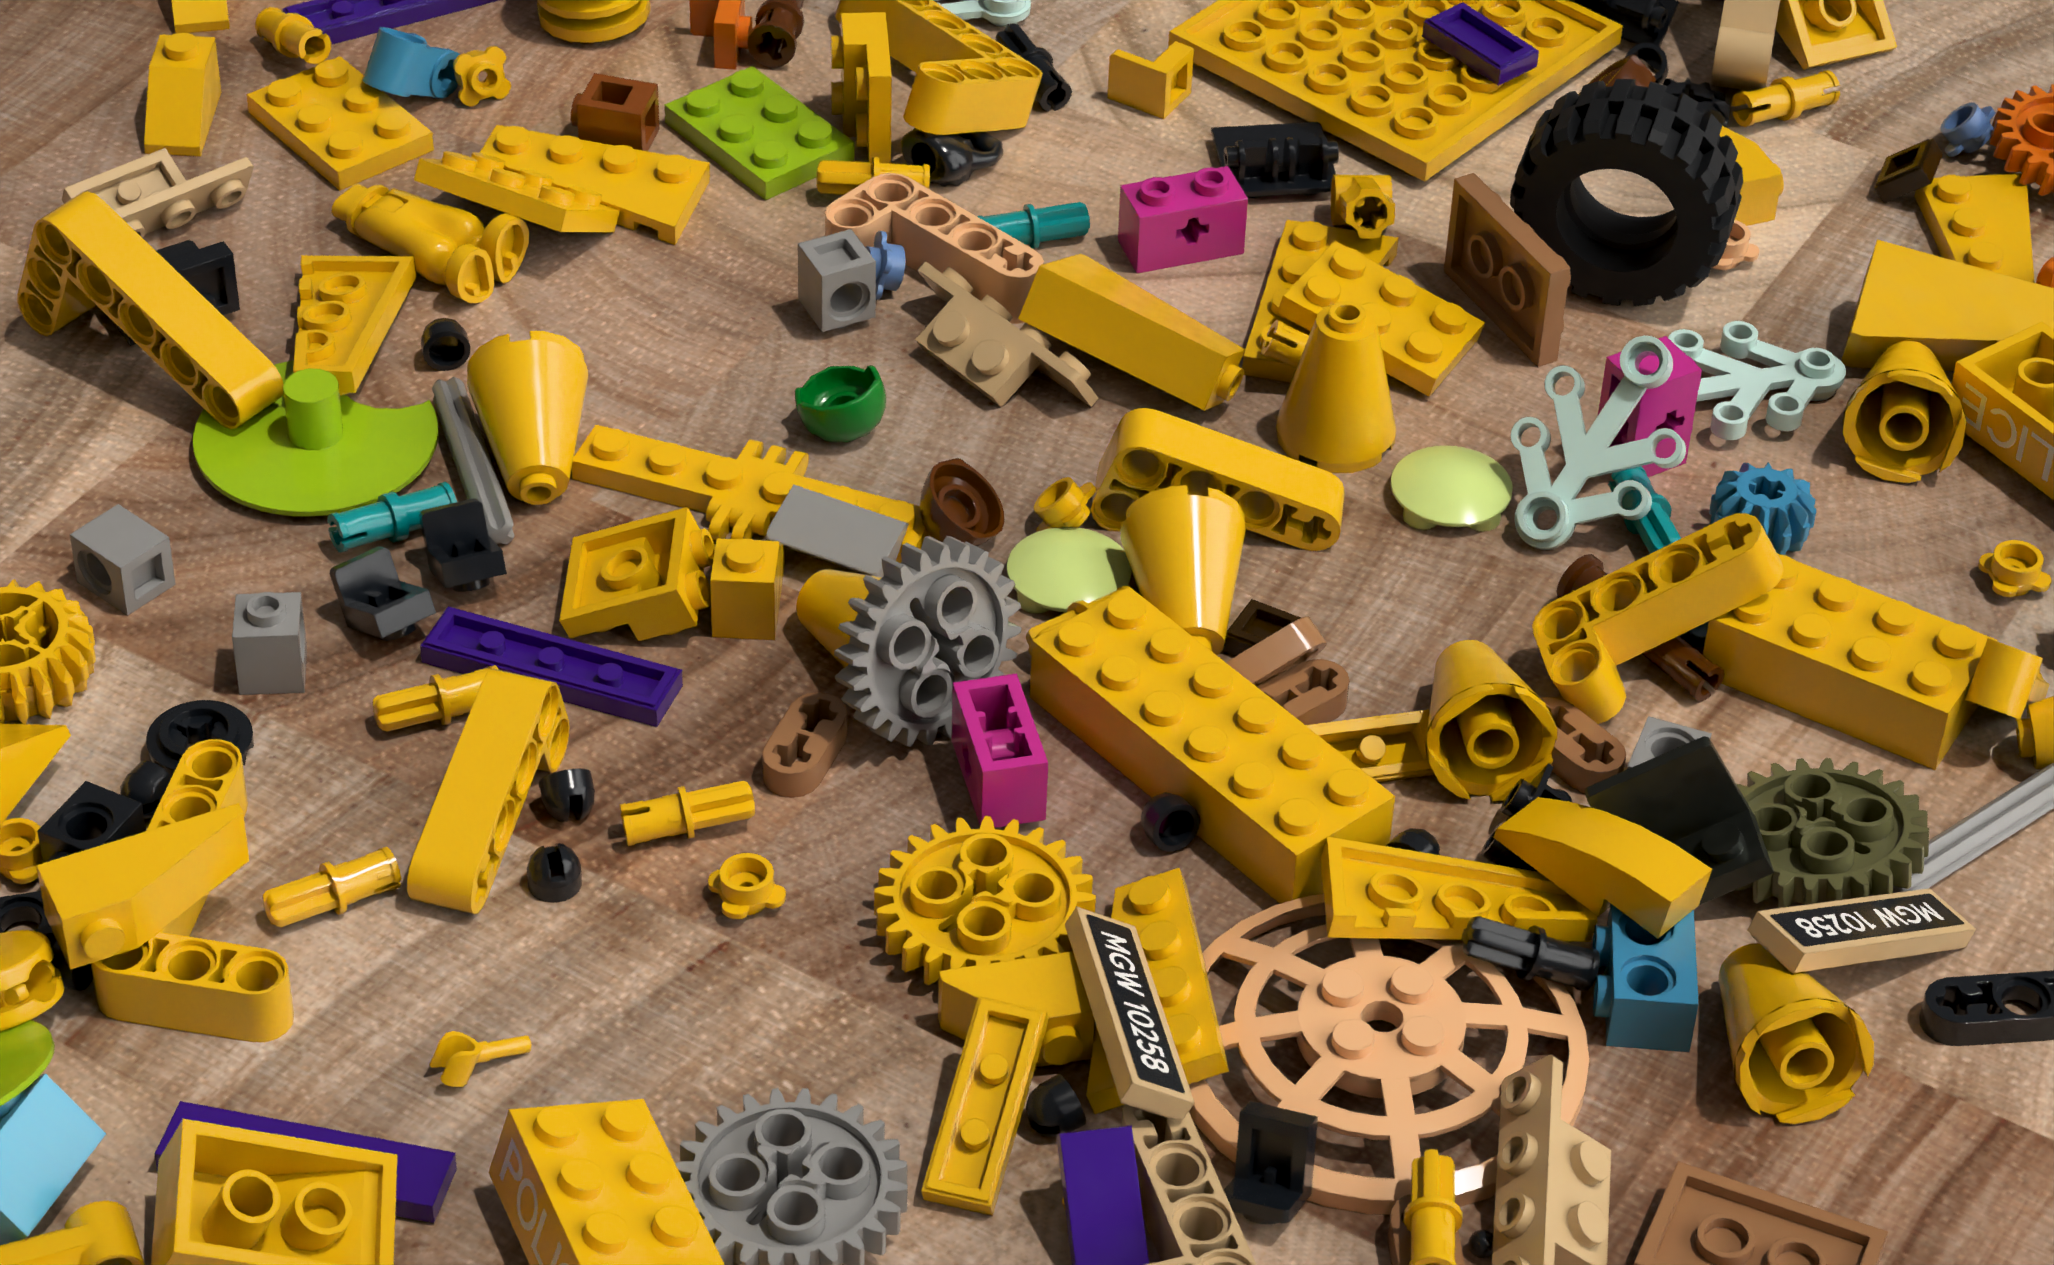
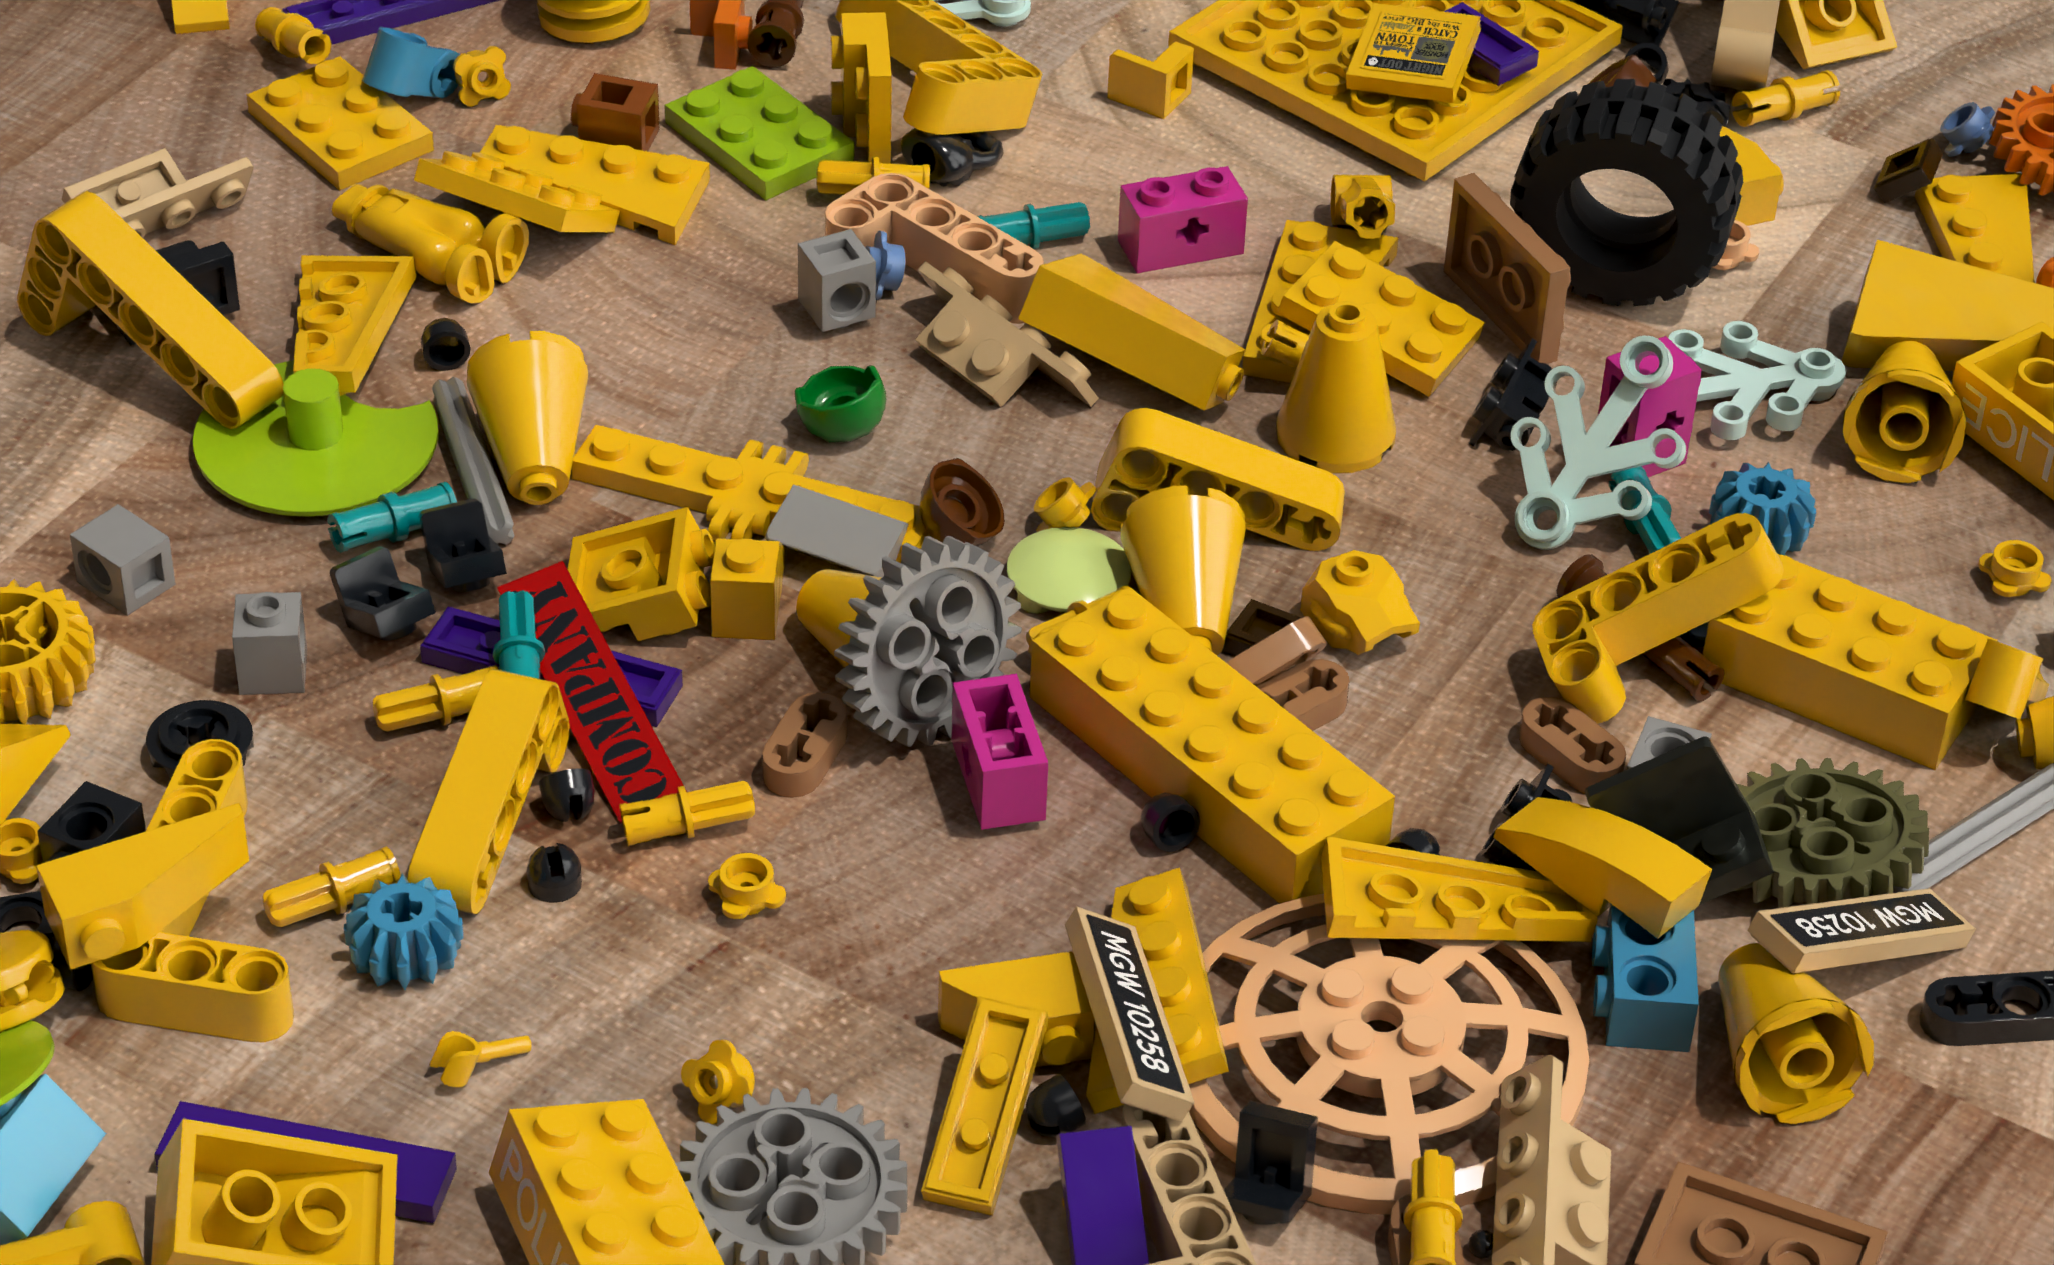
(146, 785): black hinge -> none
(181, 94): yellow slope -> none
(403, 931): none -> dark azure gear
(519, 648): none -> teal axle
(596, 693): none -> red sticker
(733, 1076): none -> yellow plate
(978, 897): yellow gear -> none
(1052, 84): black axle -> none
(1277, 157): black hinge -> none
(1357, 602): none -> yellow hand
(1382, 745): yellow slope -> none
(1413, 52): none -> yellow tile
(1451, 488): yellowish green dish -> none
(1485, 724): yellow cone -> none
(1518, 396): none -> black hinge
(1531, 953): black axle -> none

